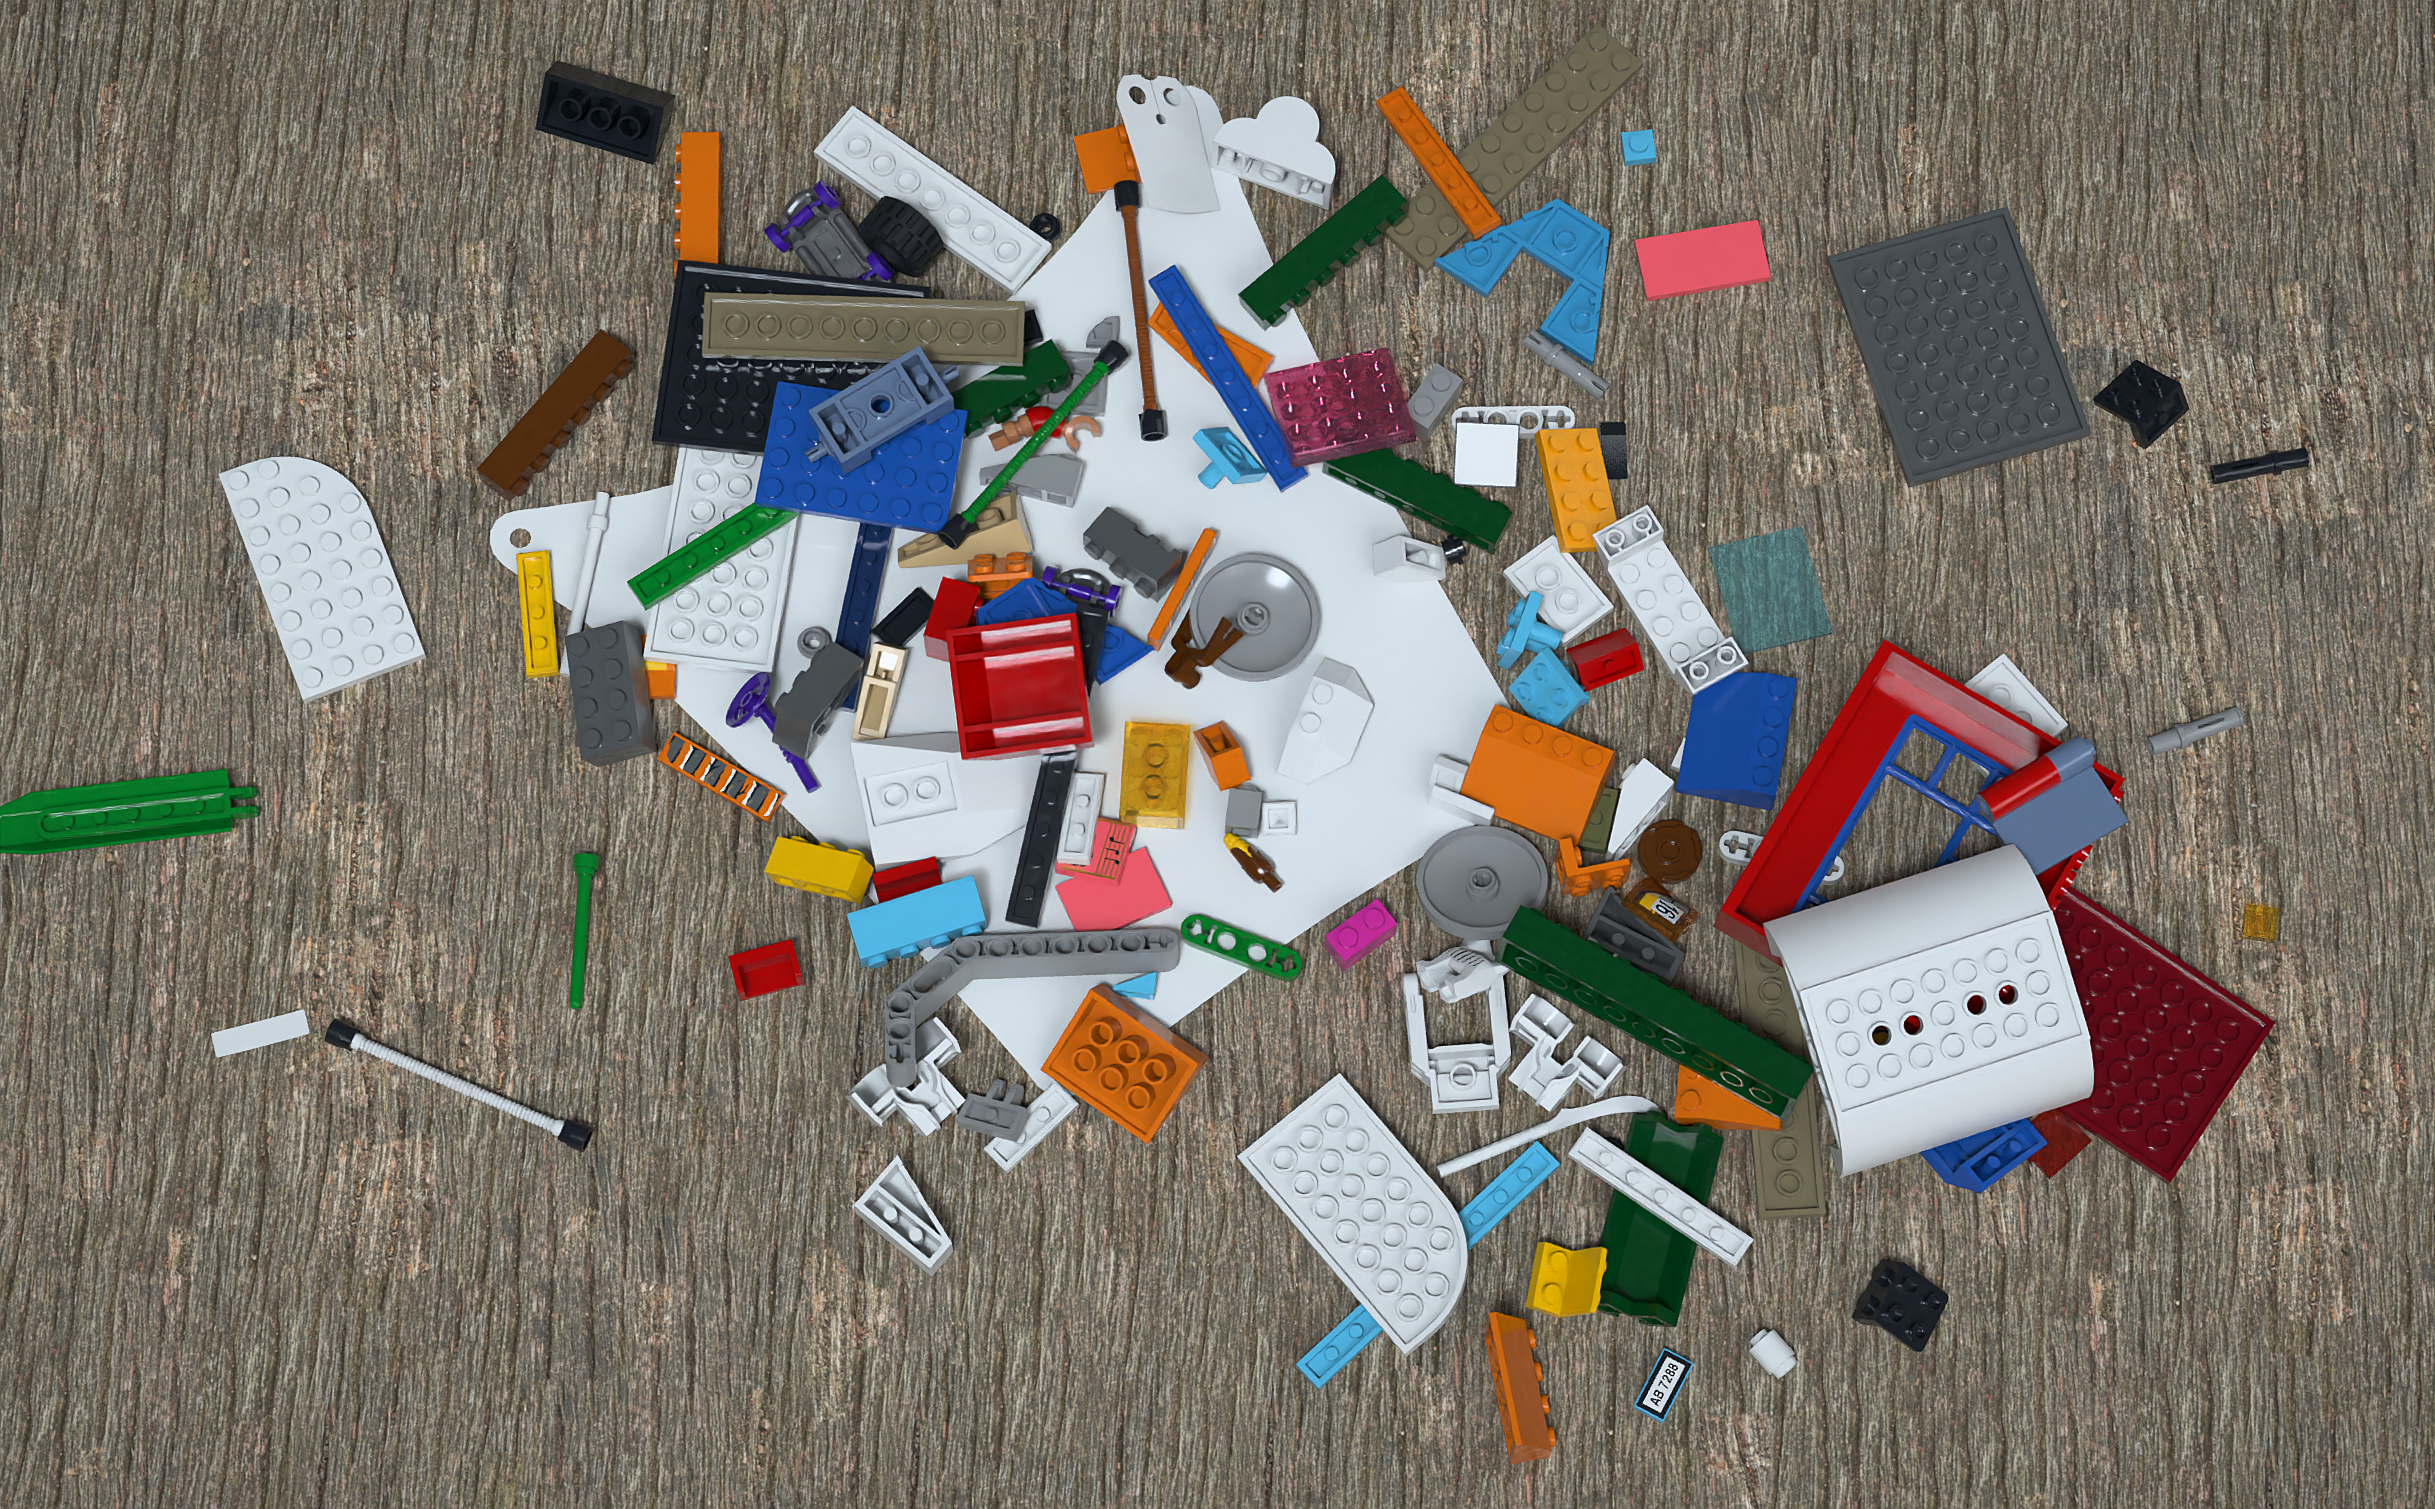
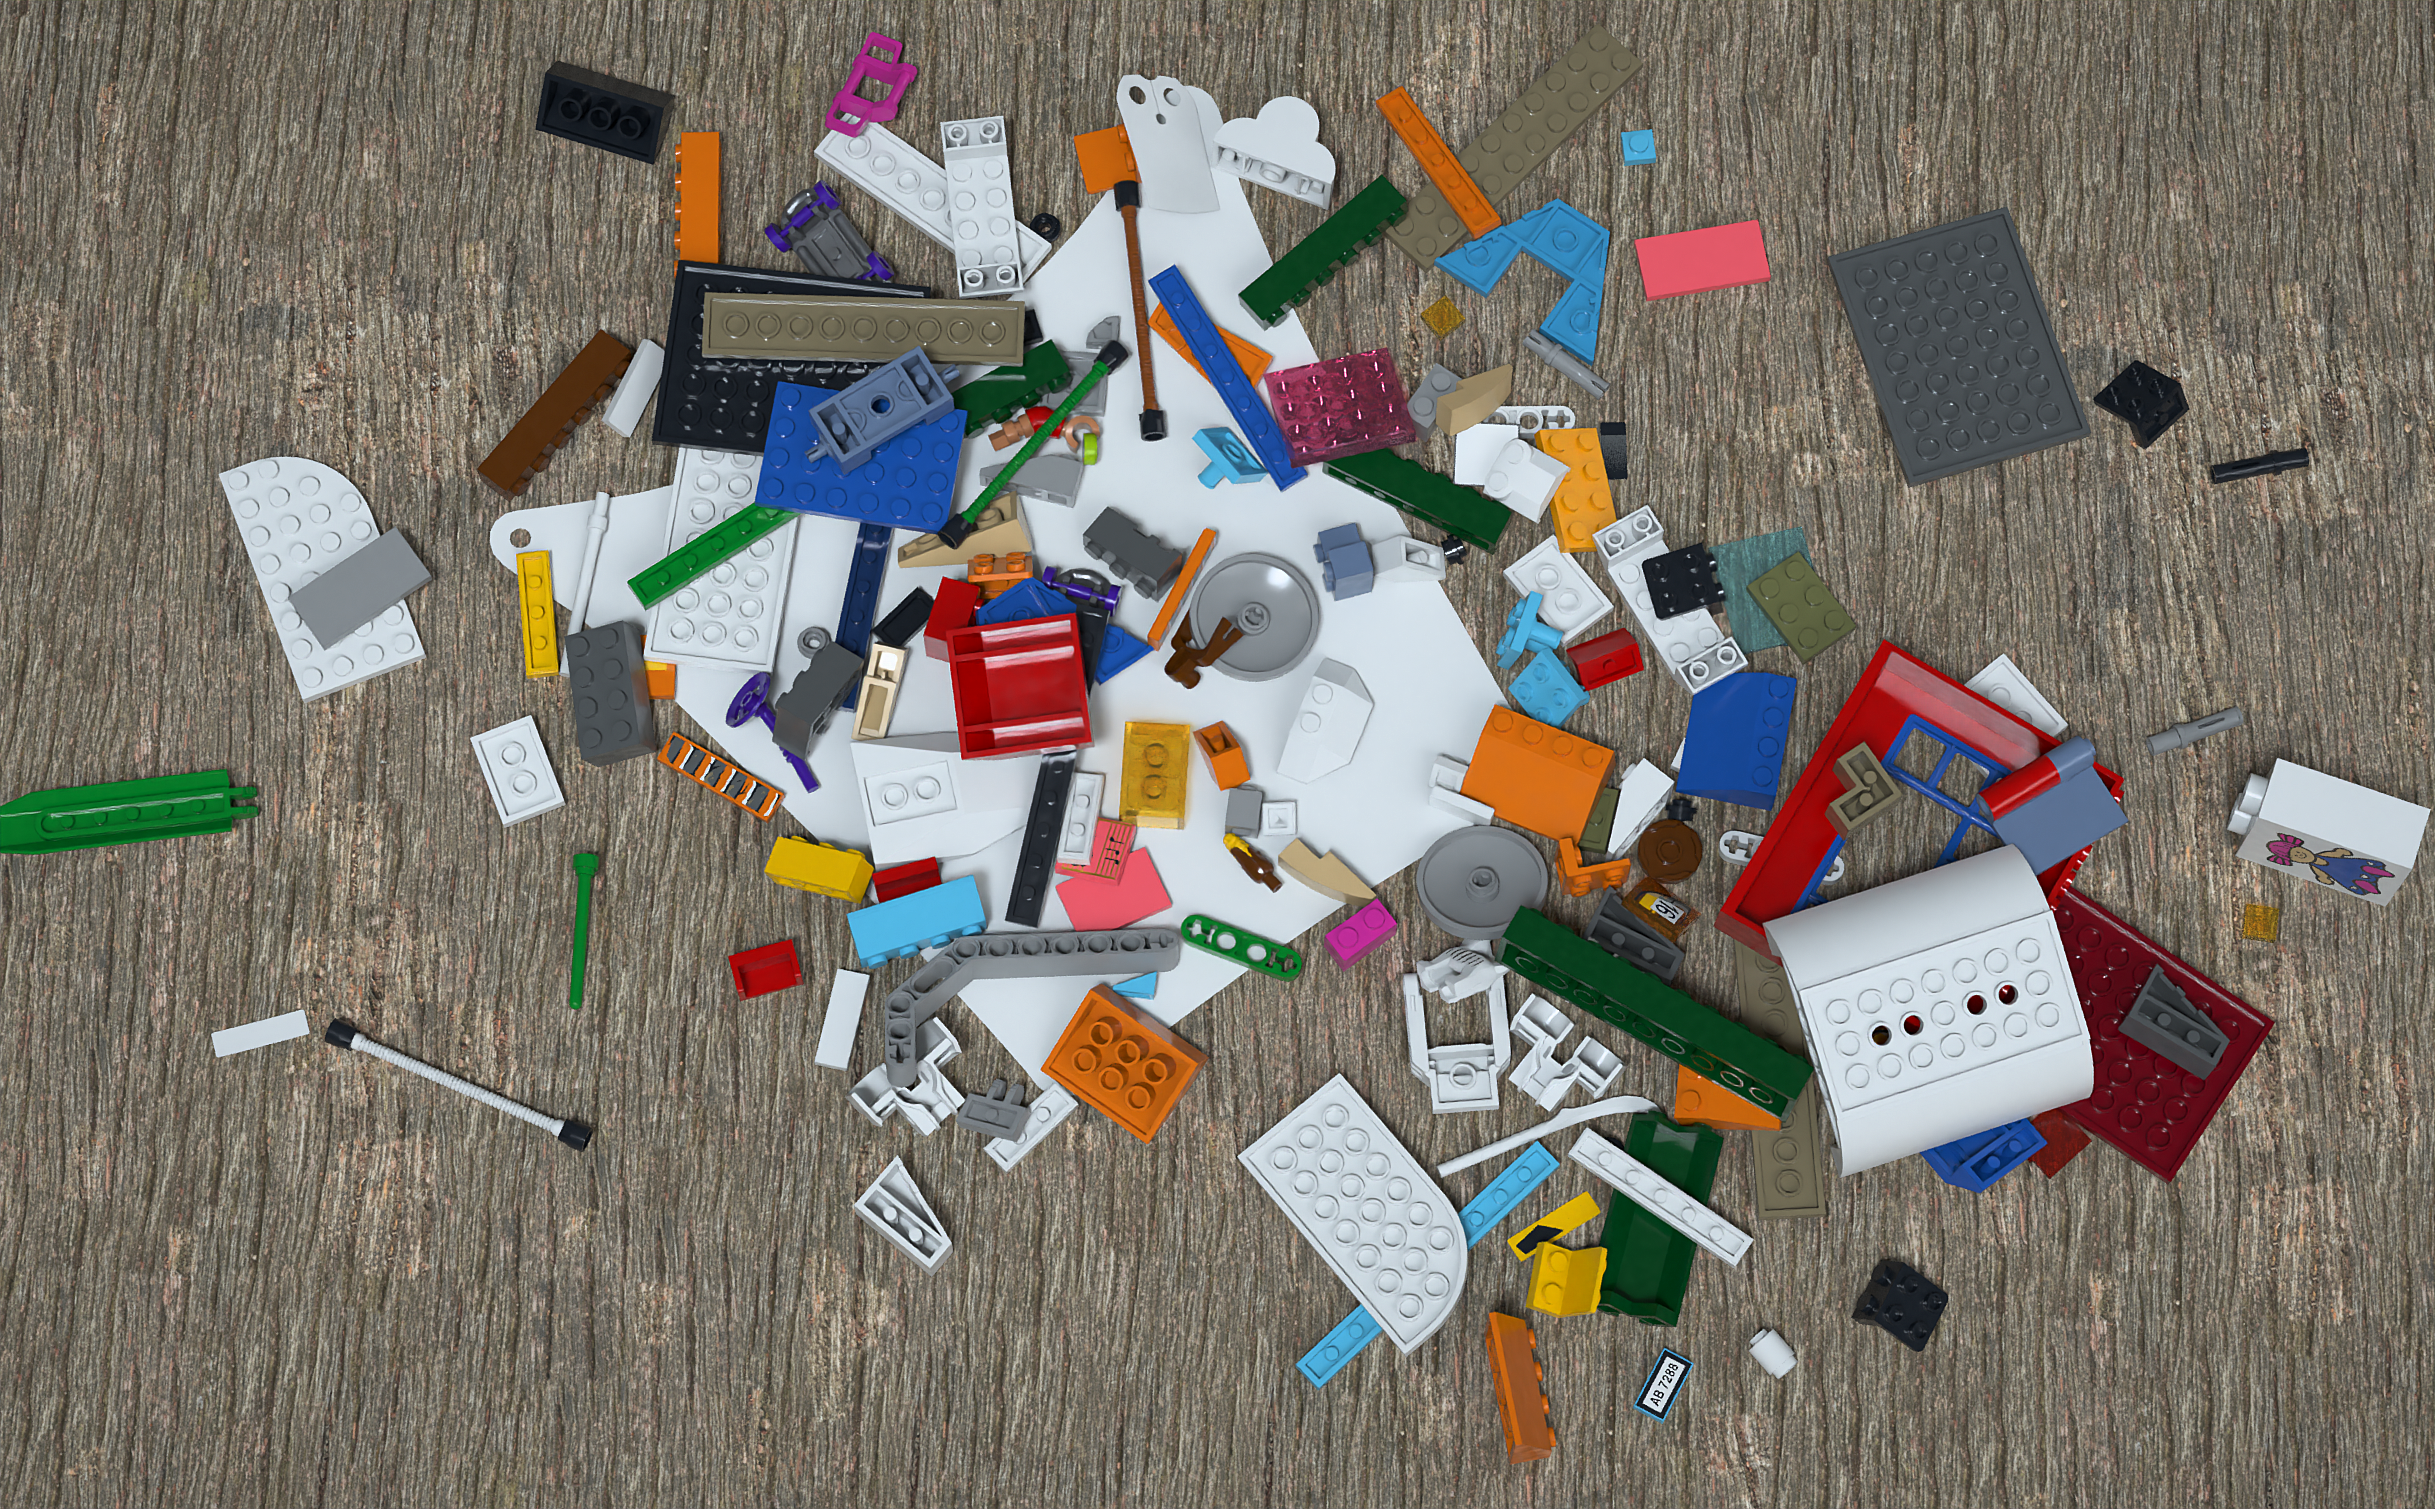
(360, 588): none -> light grey tile
(517, 771): none -> white plate
(635, 389): none -> white tile
(842, 1019): none -> white tile
(893, 74): none -> dark pink bar
(901, 236): black tyre -> none
(981, 207): none -> white slope
(1089, 449): none -> lime tile
(1324, 875): none -> tan slope
(1345, 562): none -> sand blue brick
(1442, 318): none -> clear yellow plate
(1473, 400): none -> tan slope
(1524, 479): none -> white slope
(1554, 1225): none -> yellow sticker
(1680, 810): none -> black plate
(1683, 582): none -> black bracket
(1800, 608): none -> olive plate
(1868, 795): none -> dark tan brick
(2173, 1026): none -> dark grey wedge
(2328, 831): none -> white brick

